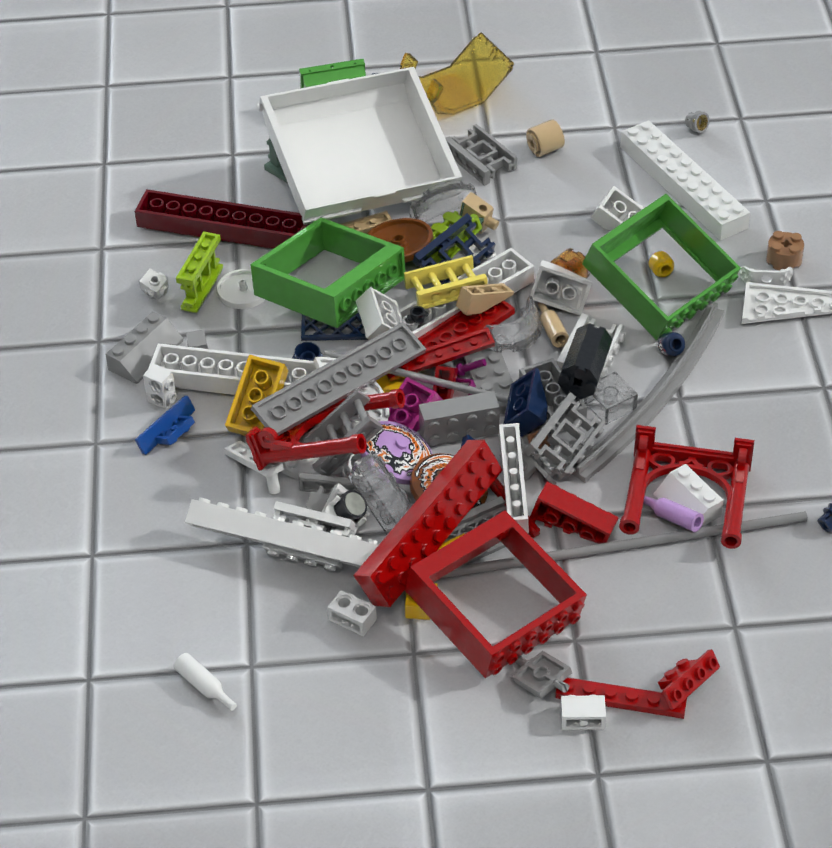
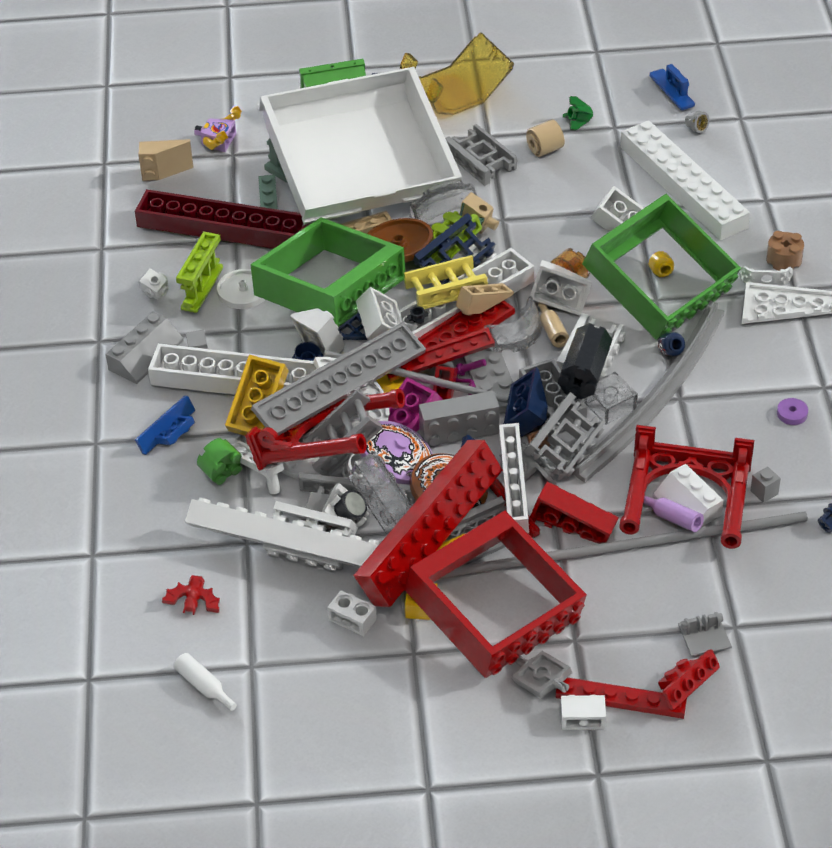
(159, 386): white brick -> none
(164, 158): none -> tan slope
(193, 591): none -> red animal
(219, 133): none -> torso
(219, 460): none -> bright green brick
(268, 191): none -> sand green plate
(319, 329): none -> white slope
(579, 113): none -> green brick
(674, 86): none -> blue bracket
(704, 634): none -> light grey hinge
(765, 484): none -> light grey brick
(799, 413): none -> medium lavender piece

